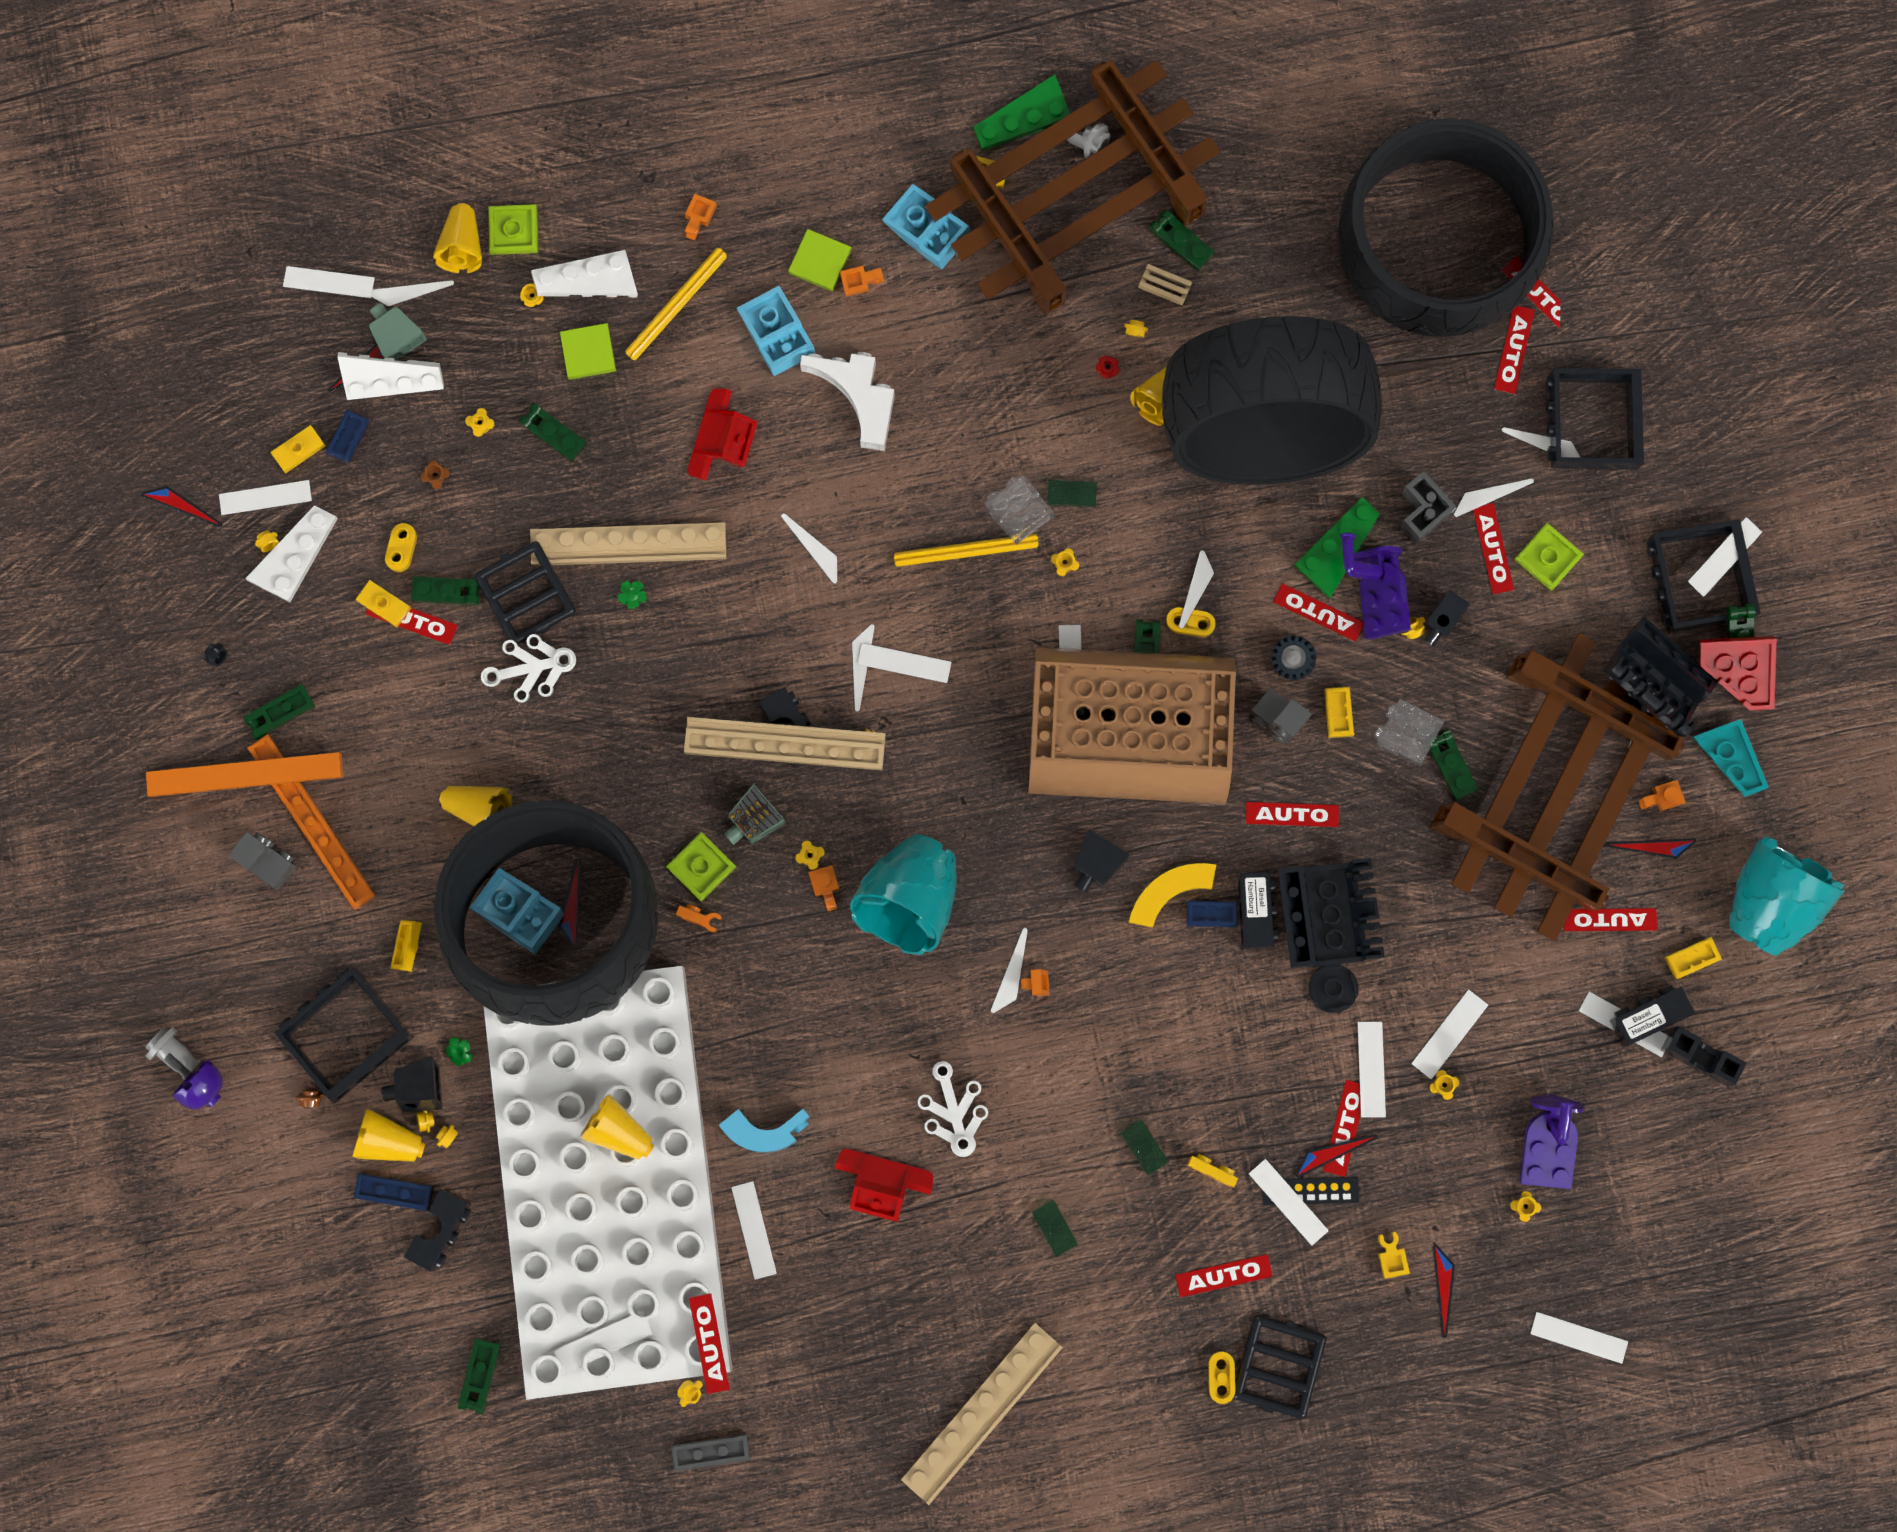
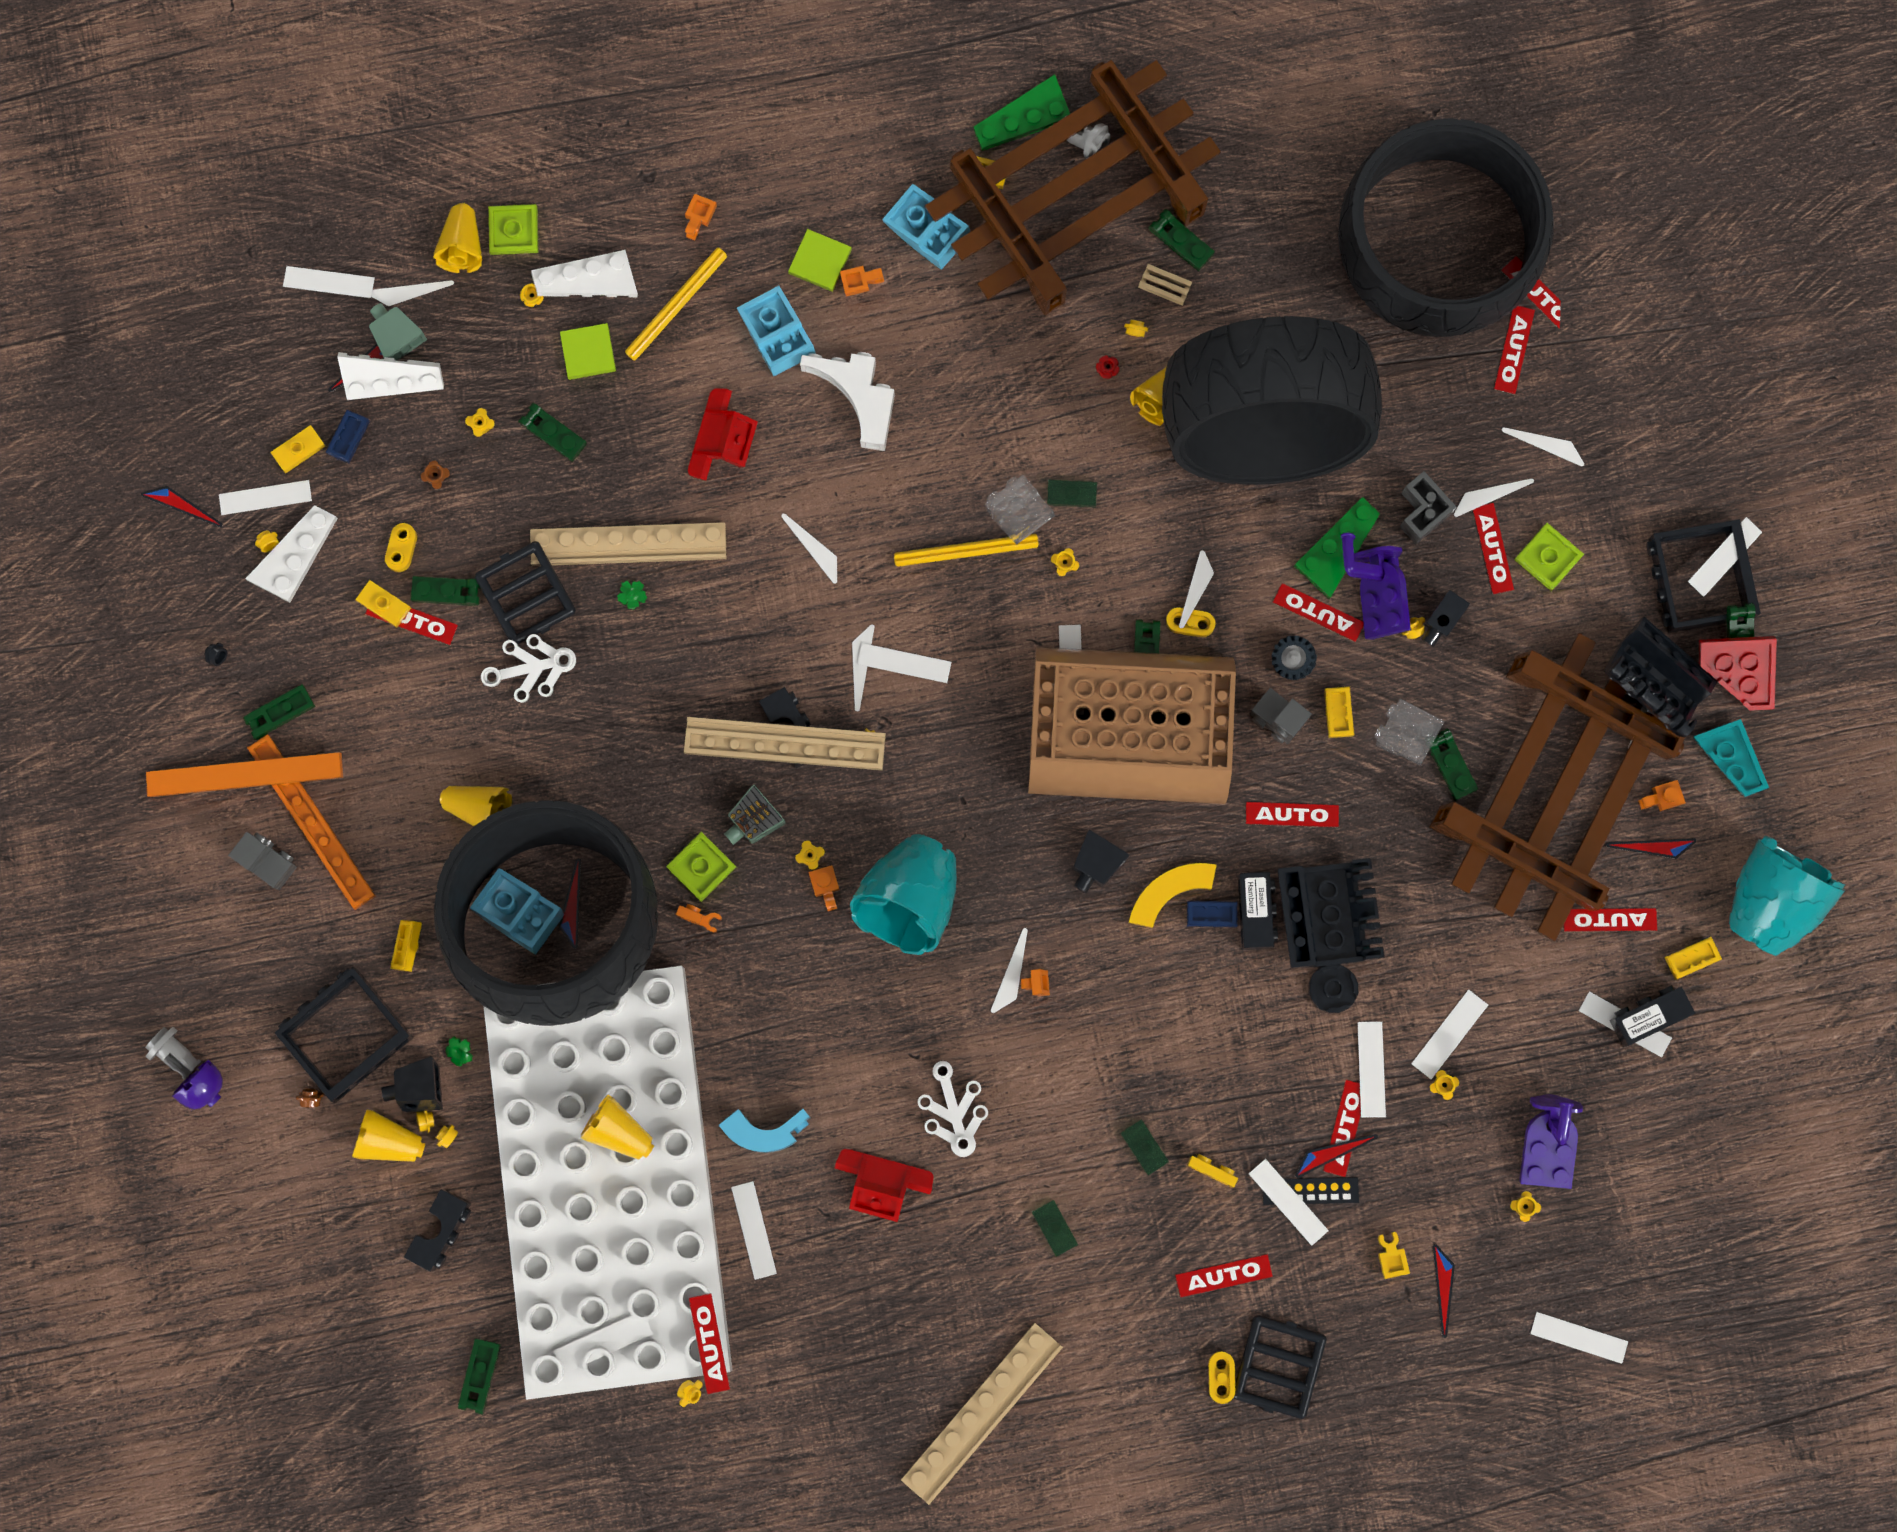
(393, 1192): dark blue tile -> none
(710, 1452): dark grey tile -> none
(1633, 382): black window -> none
(1709, 1061): black arch -> none

